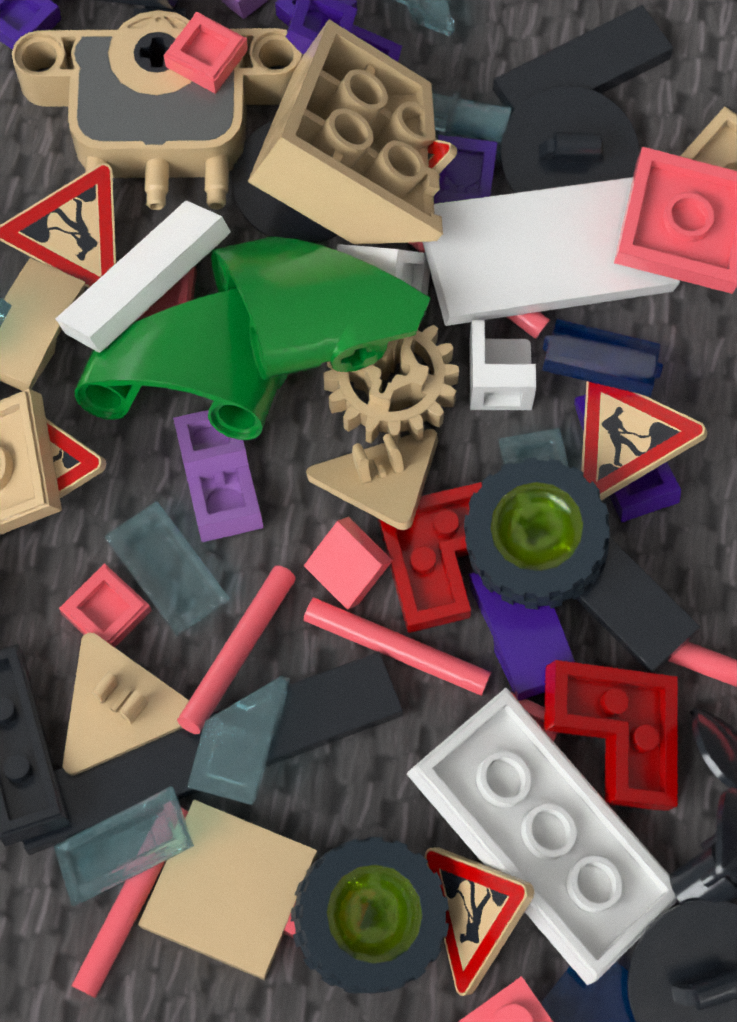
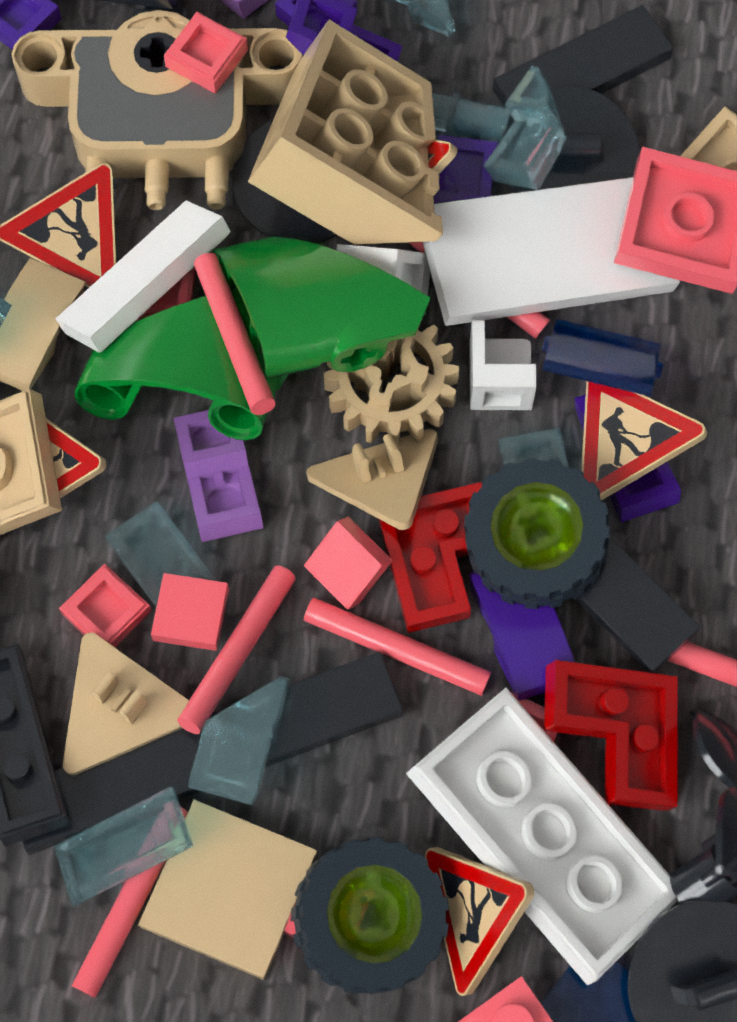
(190, 611): none -> coral tile
(234, 334): none -> coral bar
(533, 139): none -> clear light blue slope

